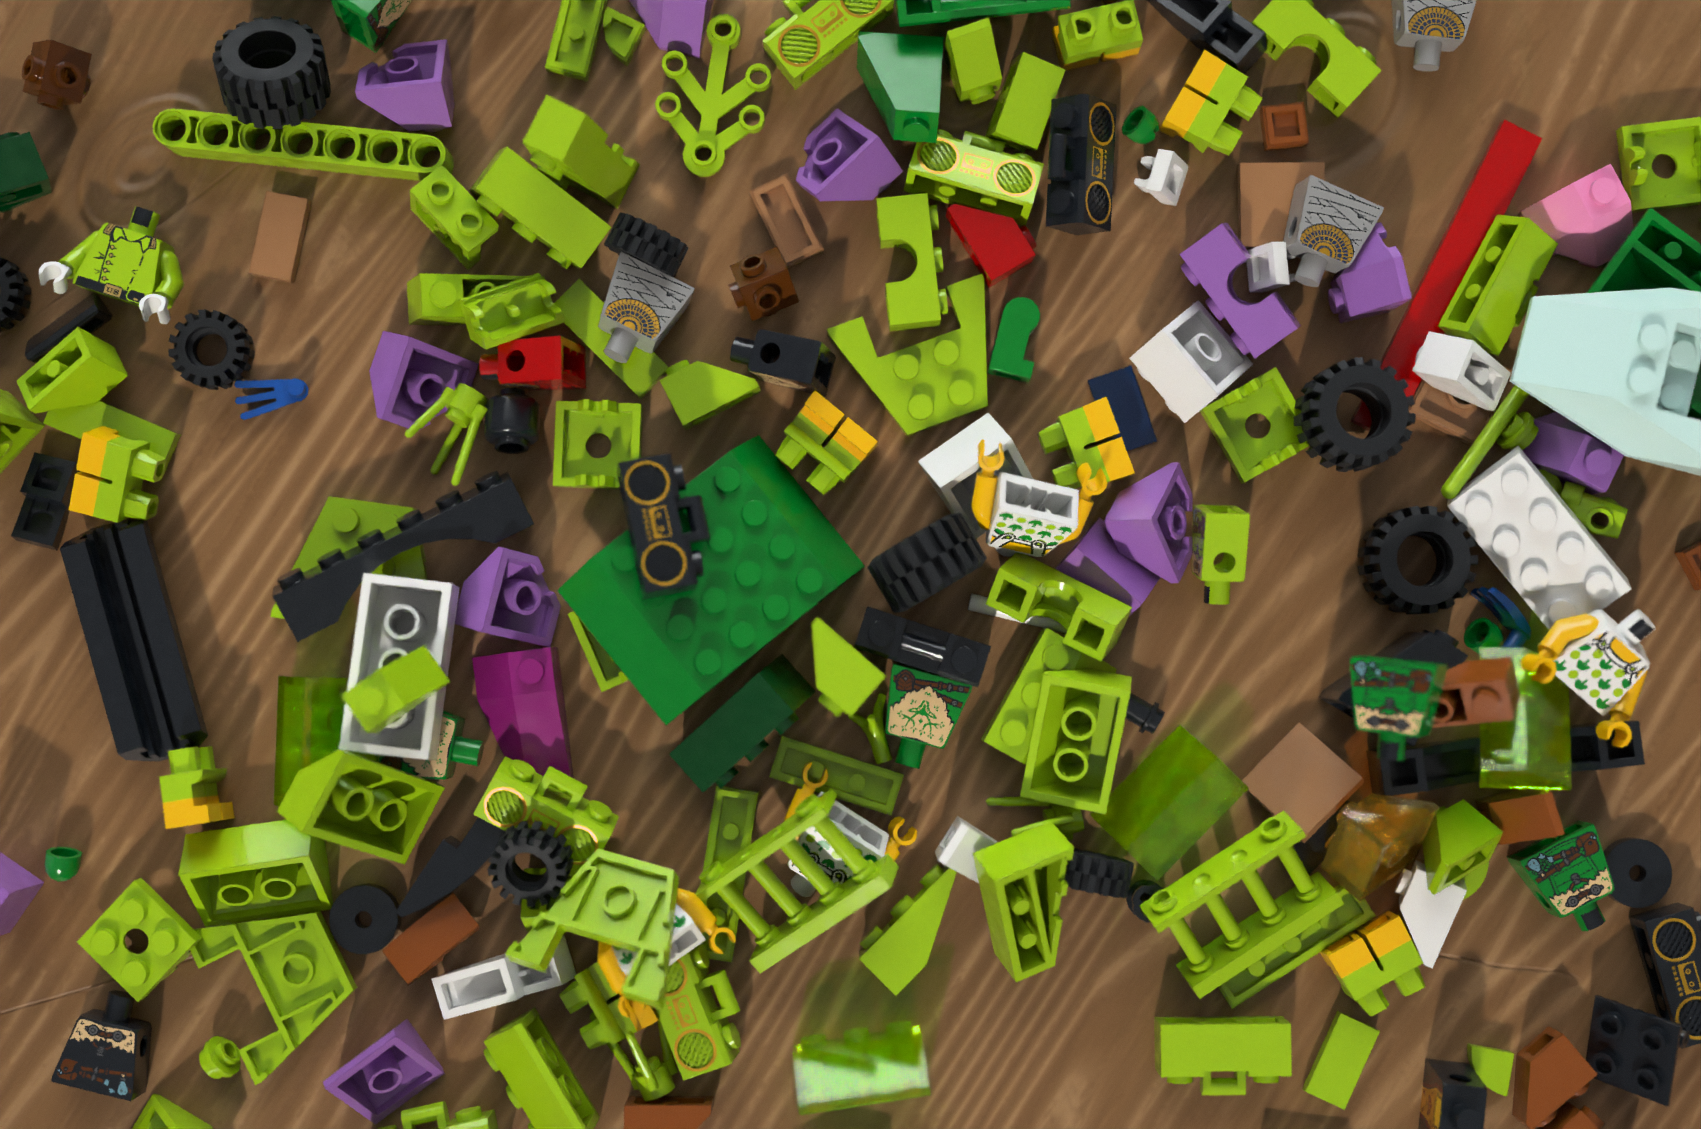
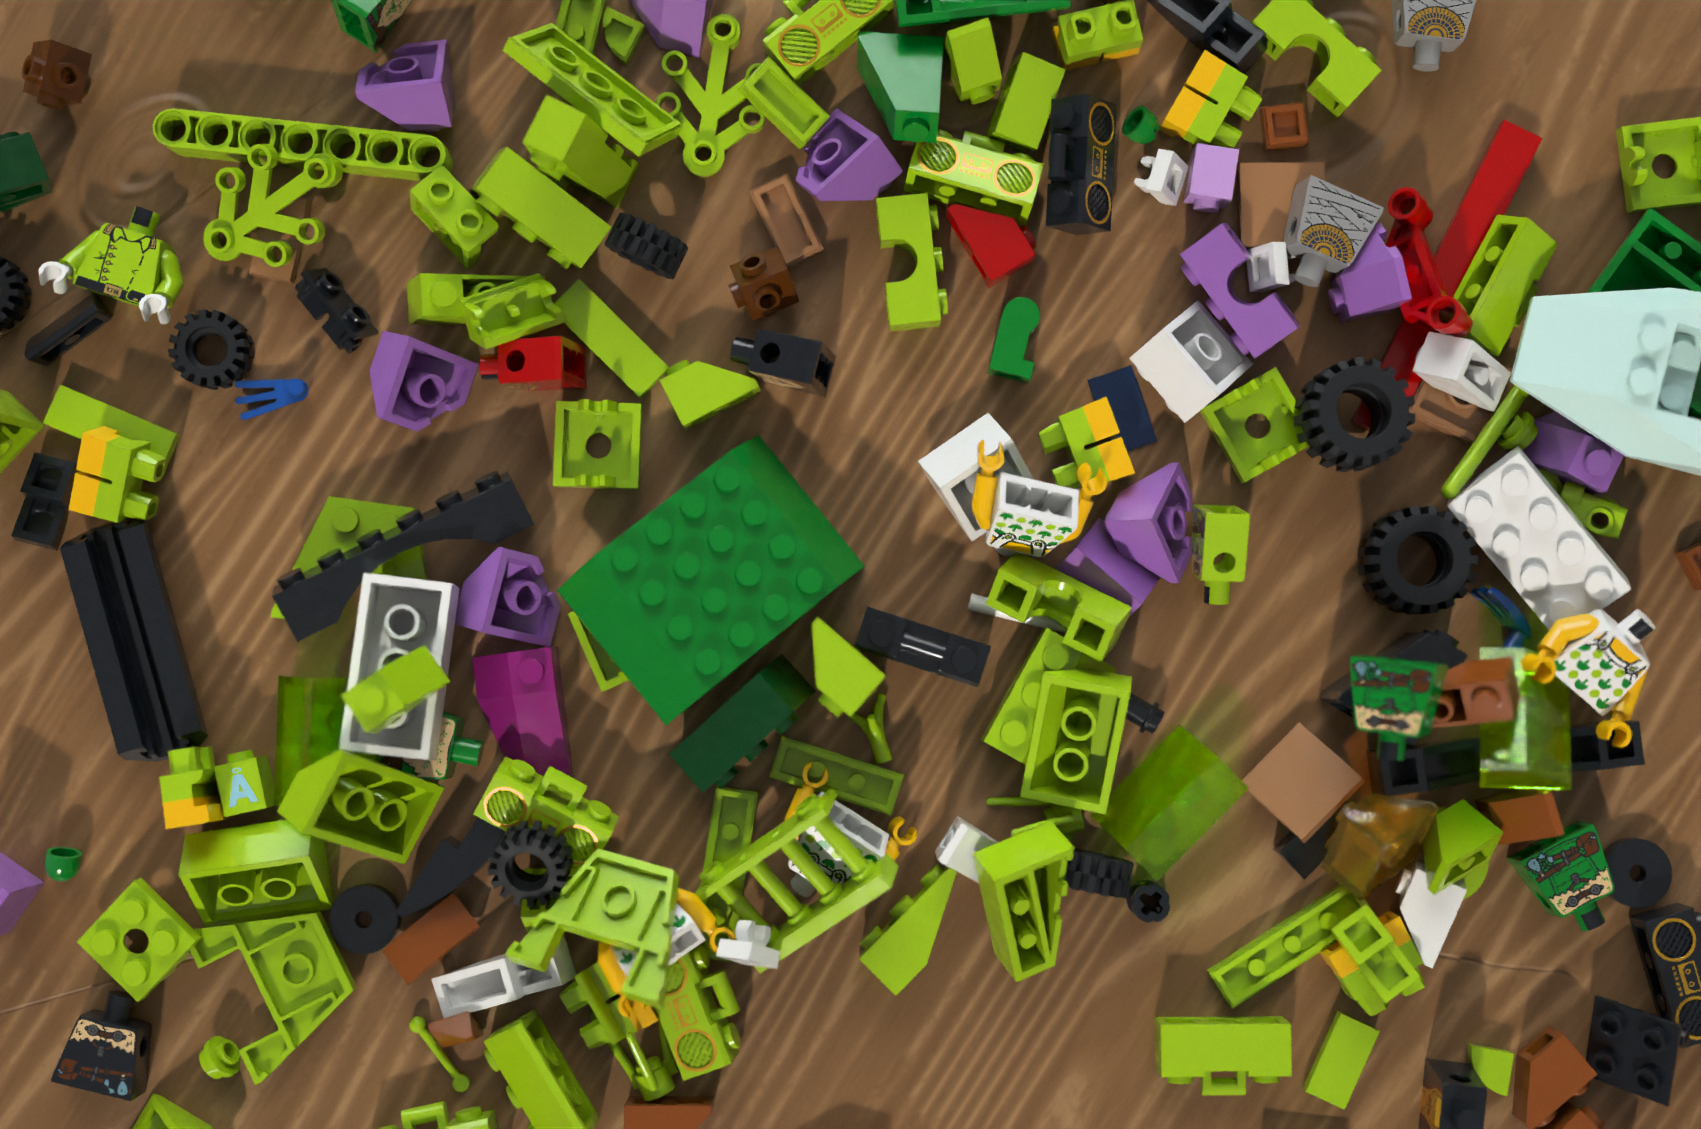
(72, 374): lime slope -> none
(245, 783): none -> lime brick
(265, 209): none -> lime plant
(272, 72): black tyre -> none
(323, 293): none -> black hinge
(386, 1073): medium lavender slope -> none
(455, 1029): none -> dark orange slope
(460, 1080): none -> lime hinge
(464, 408): lime plant -> none
(512, 421): black head -> none
(593, 88): none -> lime tile
(640, 307): light grey torso -> none
(651, 510): black piece -> none
(749, 946): none -> white tile
(783, 103): none -> lime tile
(812, 430): lime hips -> none
(860, 1068): clear neon green slope -> none
(922, 711): torso -> none
(926, 562): black tyre -> none
(932, 378): lime wing -> none
(1210, 177): none -> lavender brick
(1259, 933): lime fence -> none
(1375, 953): none -> lime slope
(1428, 294): none -> red plate
(1482, 628): green hinge -> none
(1586, 217): bright pink slope -> none

